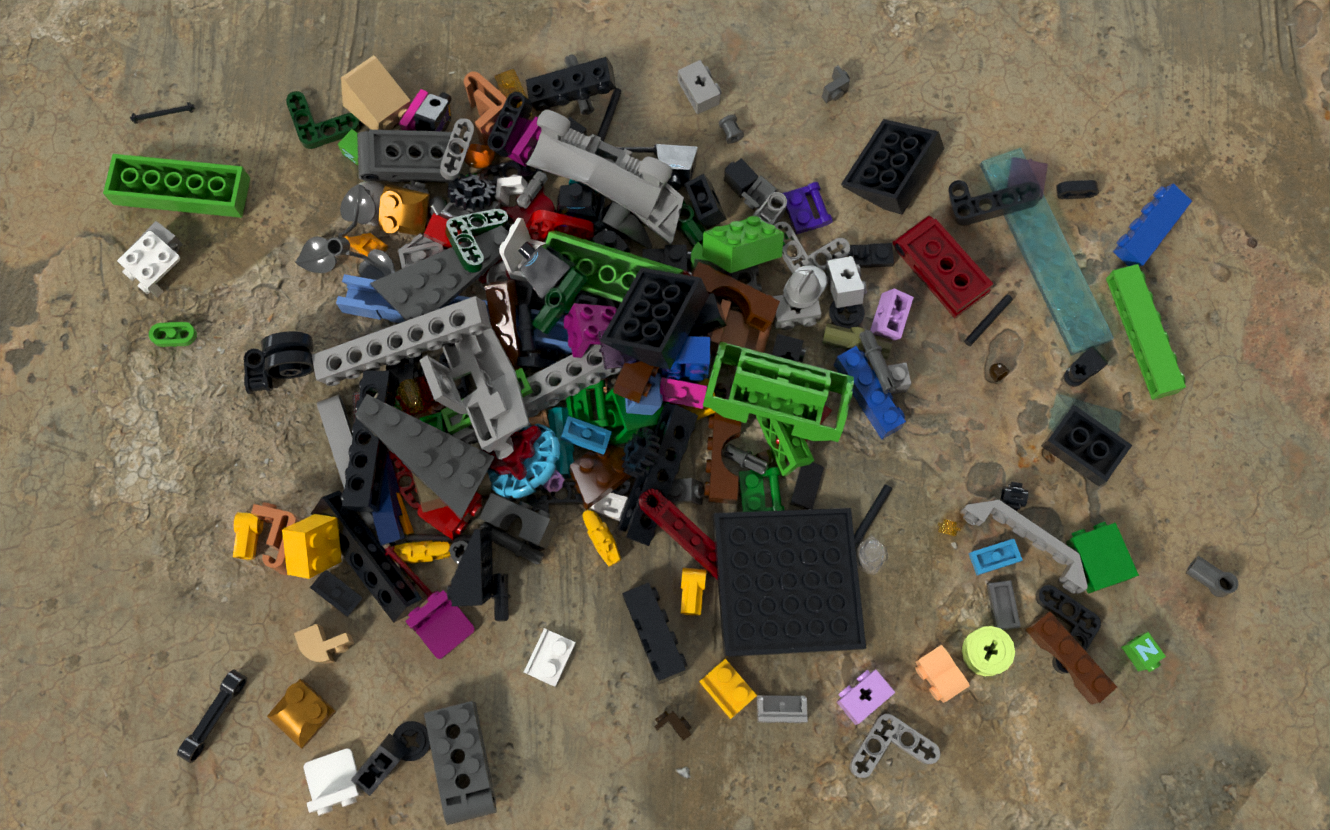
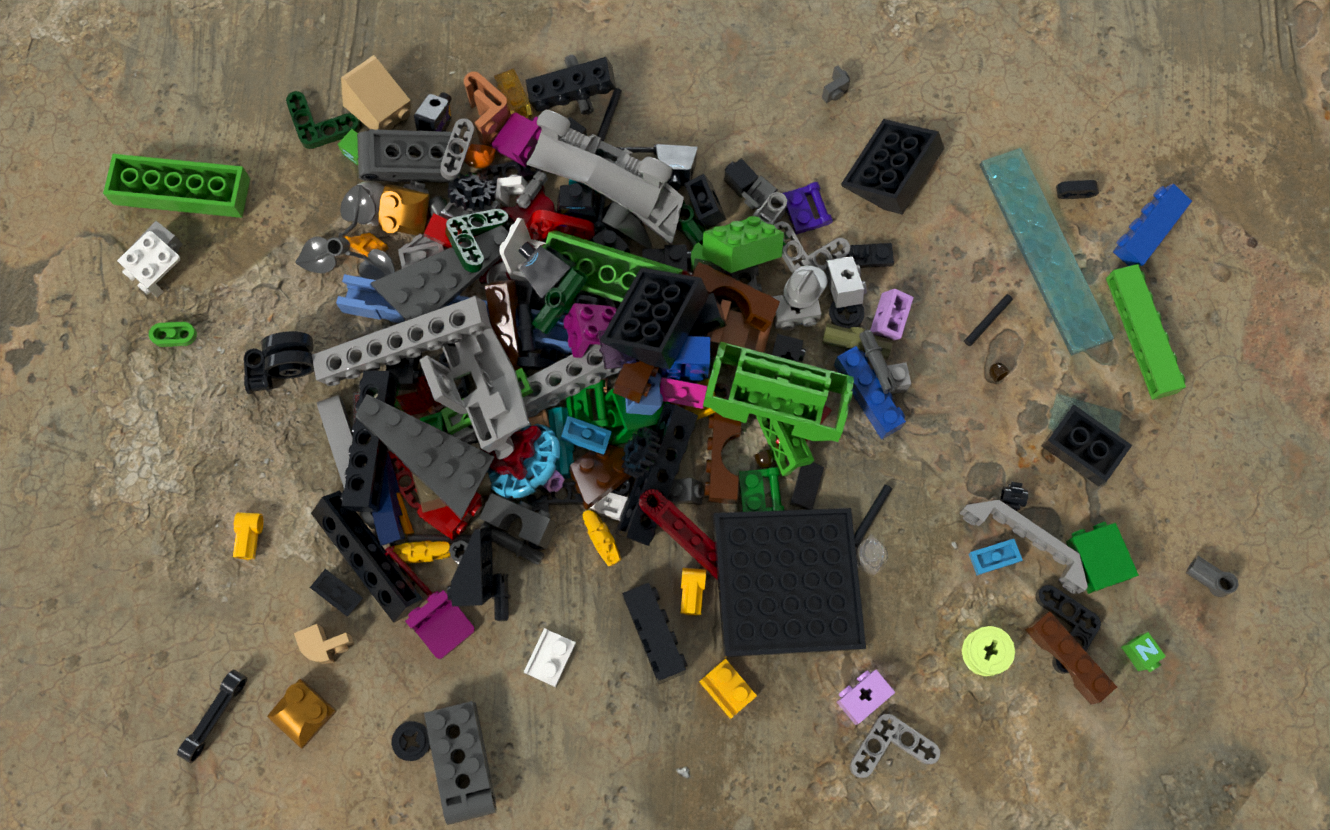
(135, 118): black axle -> none
(279, 519): nougat piece -> none
(311, 546): yellow brick -> none
(331, 781): white bracket -> none
(379, 764): black brick -> none
(408, 121): dark pink plate -> none
(411, 395): clear yellow cone -> none
(512, 134): black beam -> none
(680, 725): dark brown bracket -> none
(699, 87): light grey brick -> none
(731, 129): dark grey bush -> none
(746, 459): dark grey axle -> none
(781, 709): light grey hinge -> none
(927, 250): dark red hinge -> none
(942, 674): light nougat brick -> none
(948, 527): clear yellow plate -> none
(994, 198): black beam -> none
(1003, 605): flat silver tile -> none
(1027, 171): clear purple piece -> none
(1086, 365): black piece -> none

